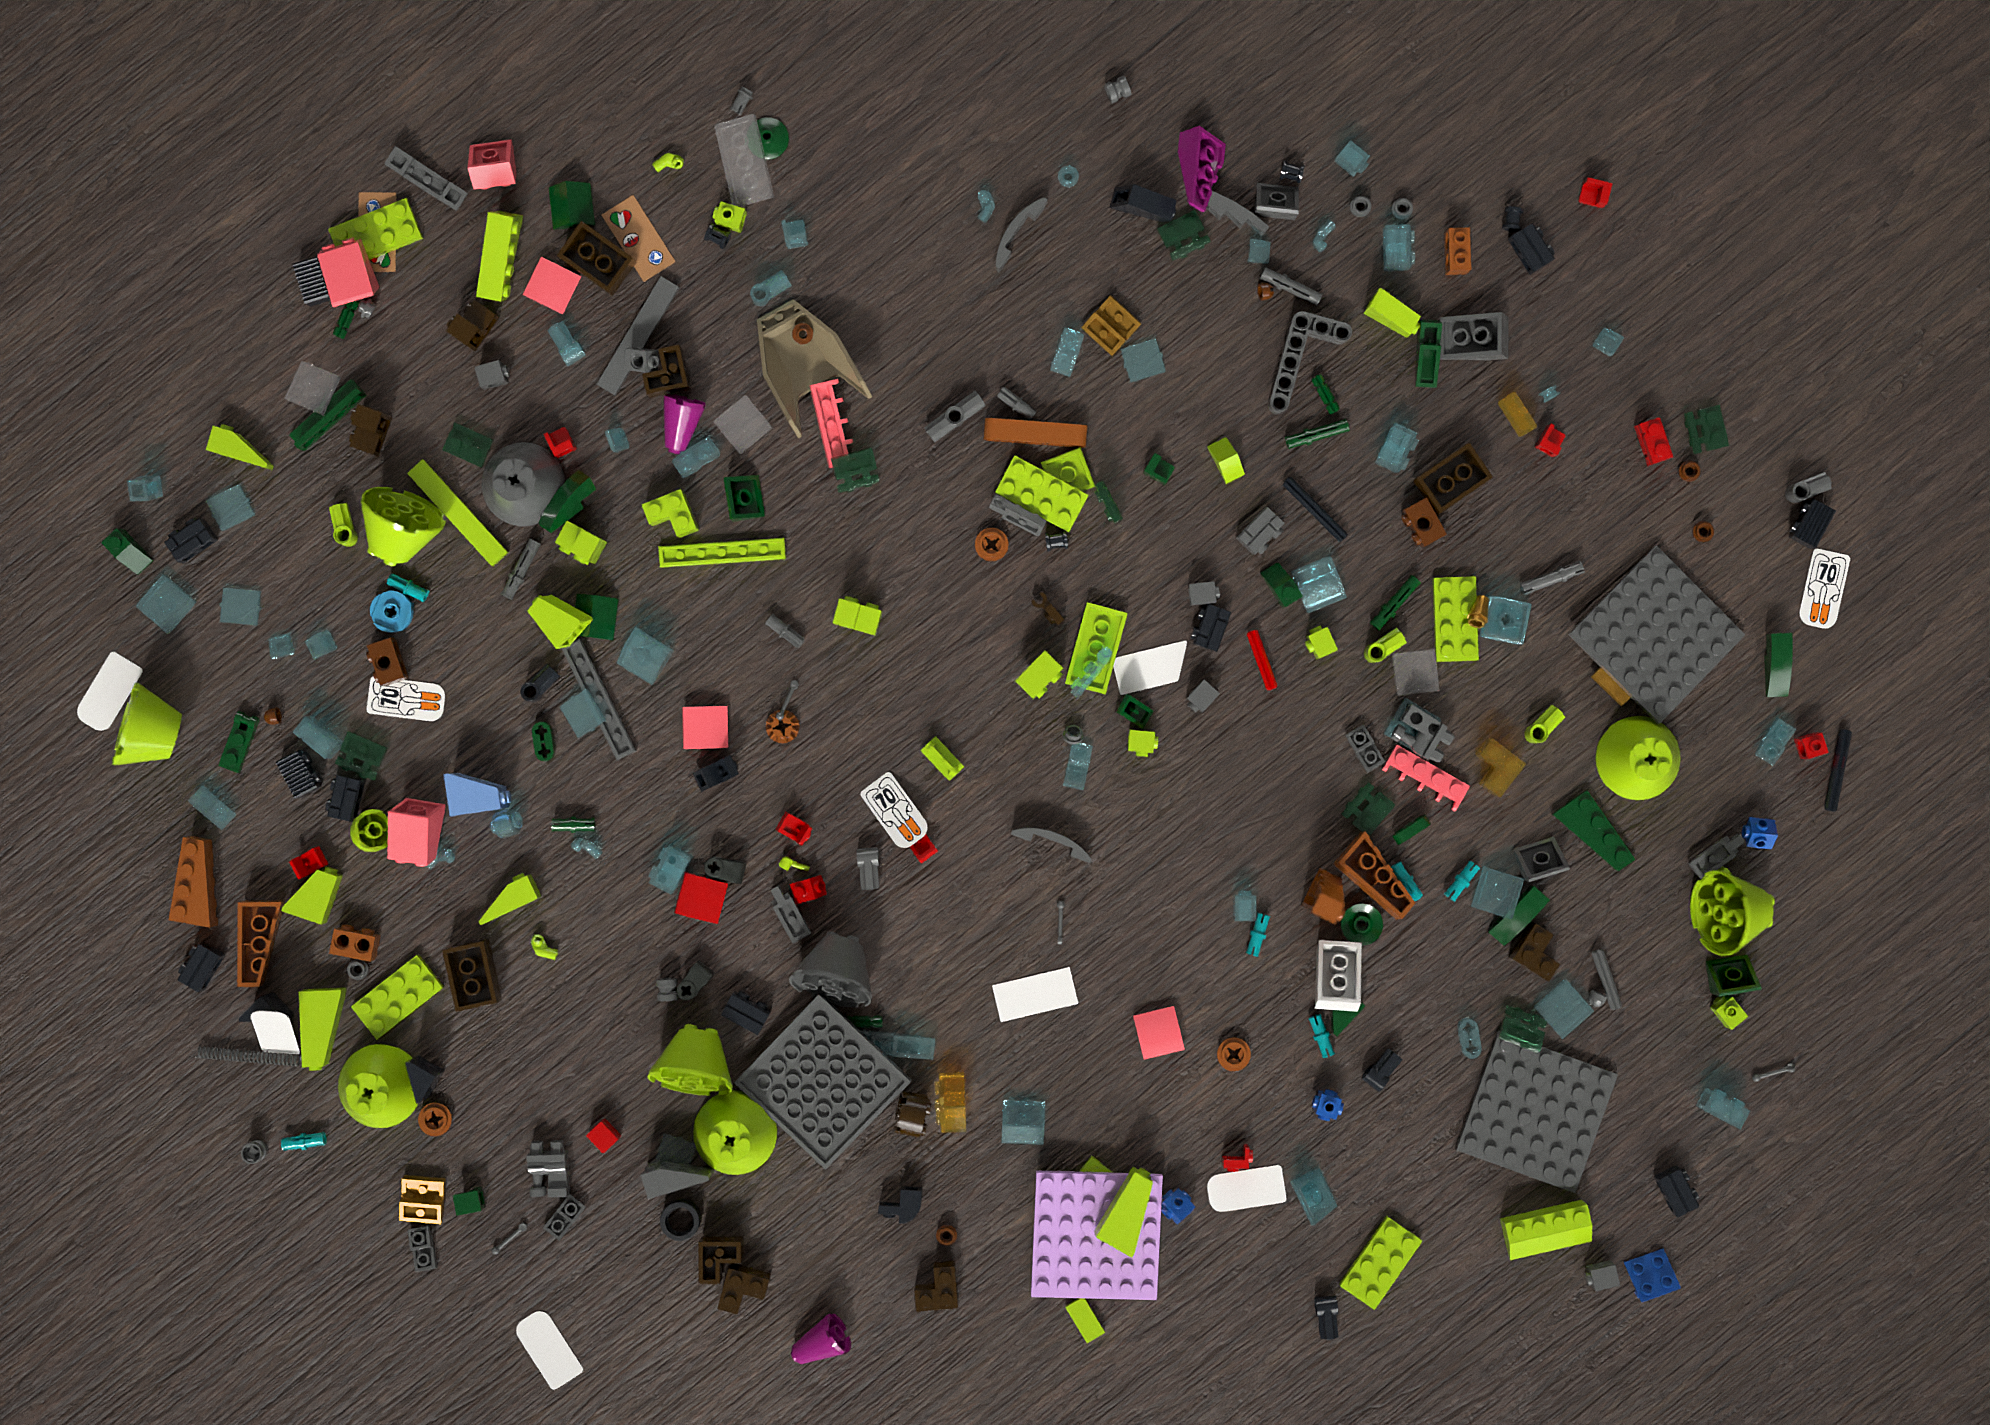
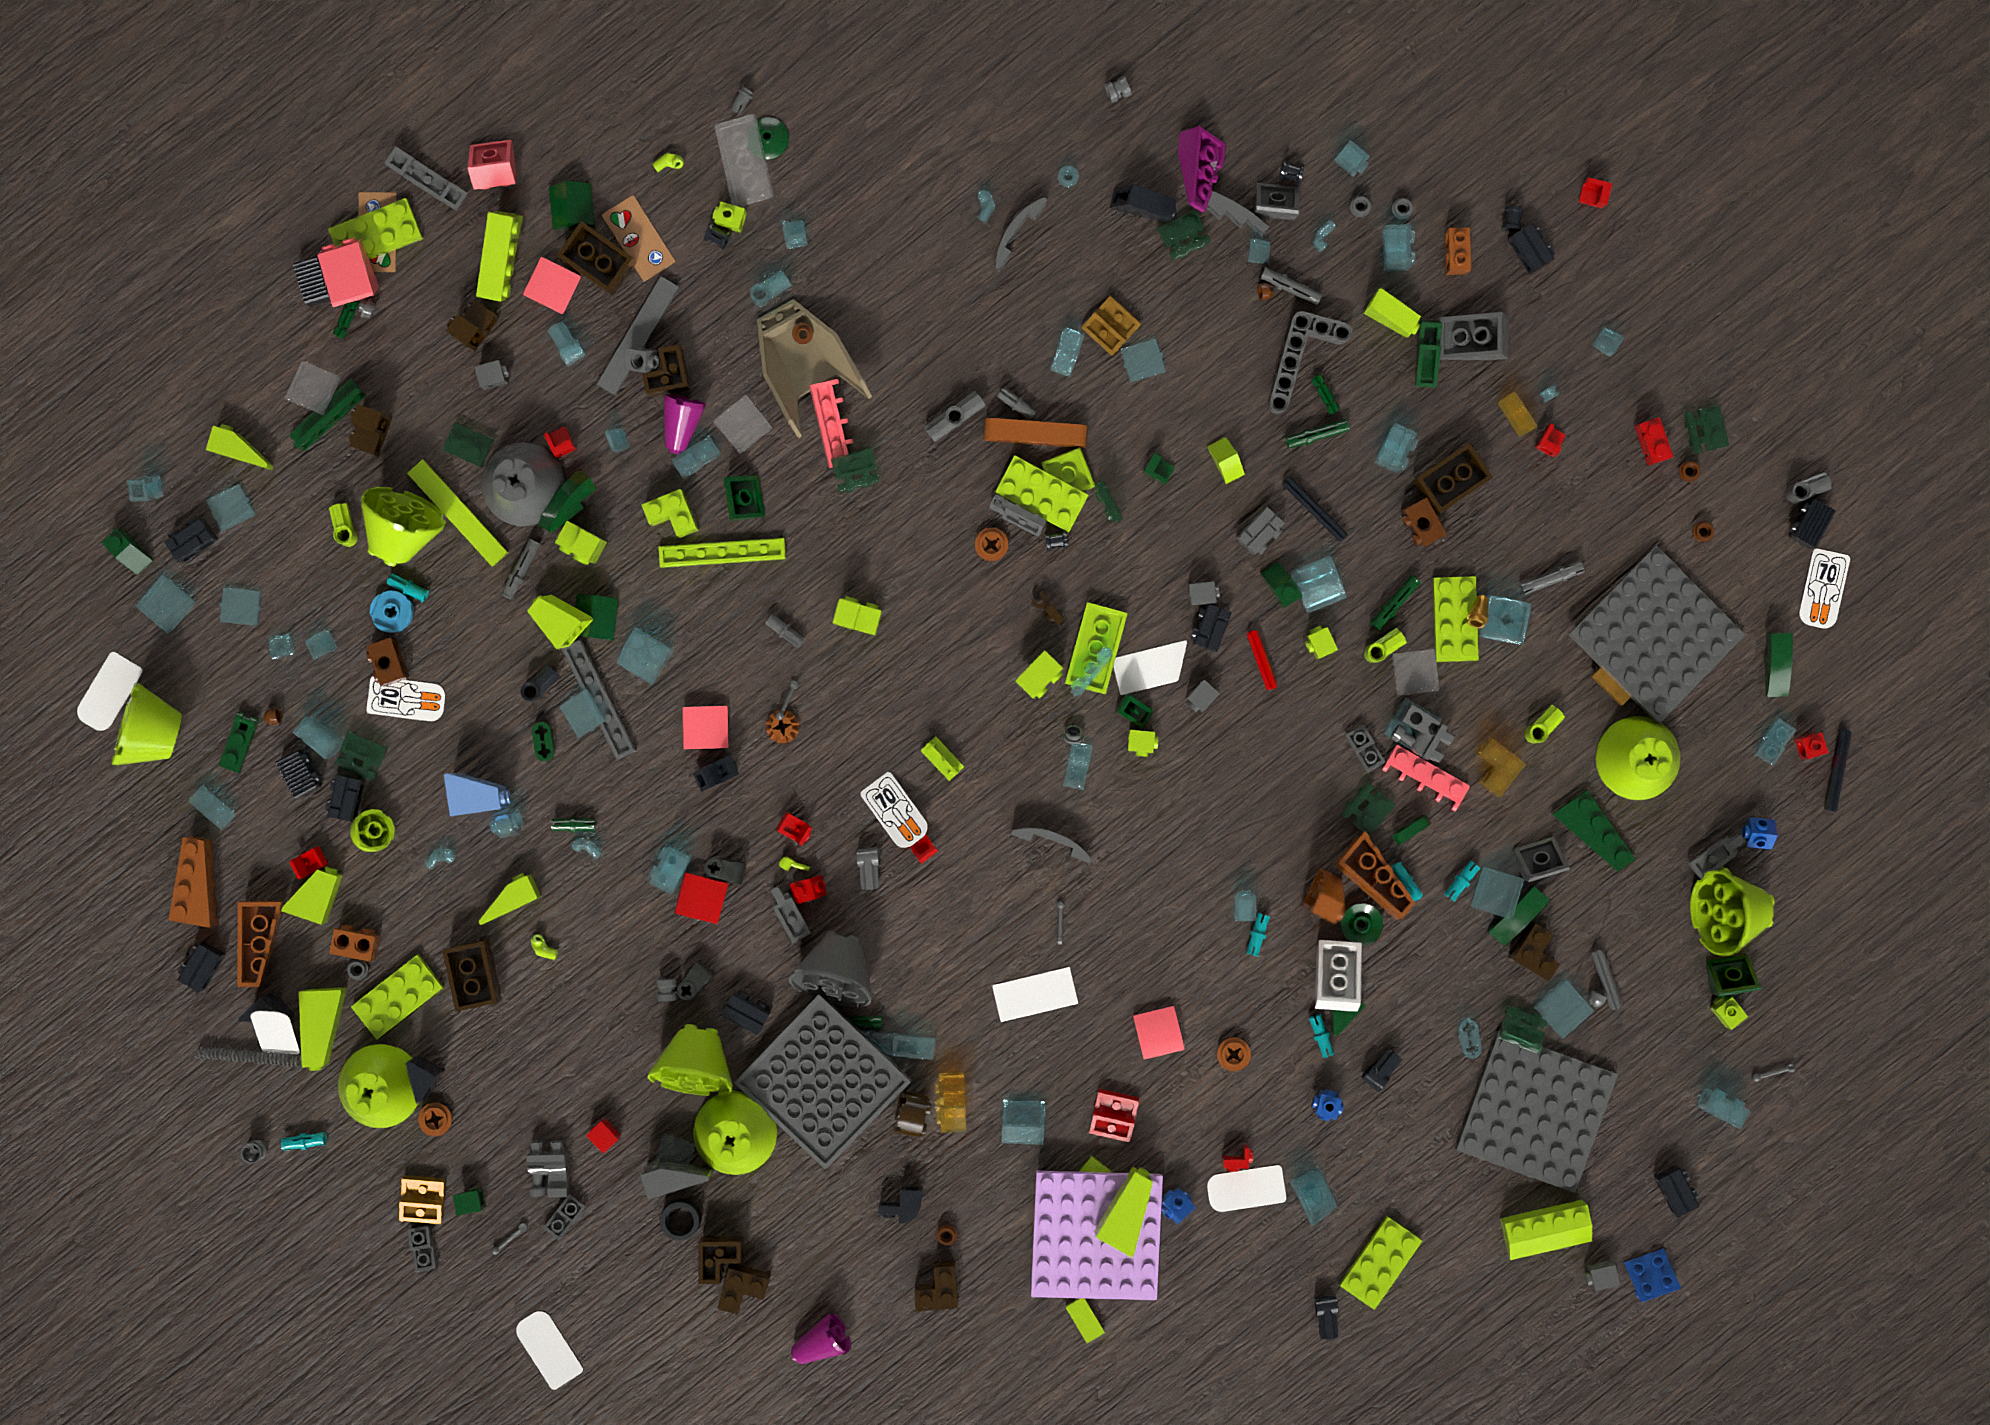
(414, 831): coral slope -> none
(1114, 1115): none -> red slope

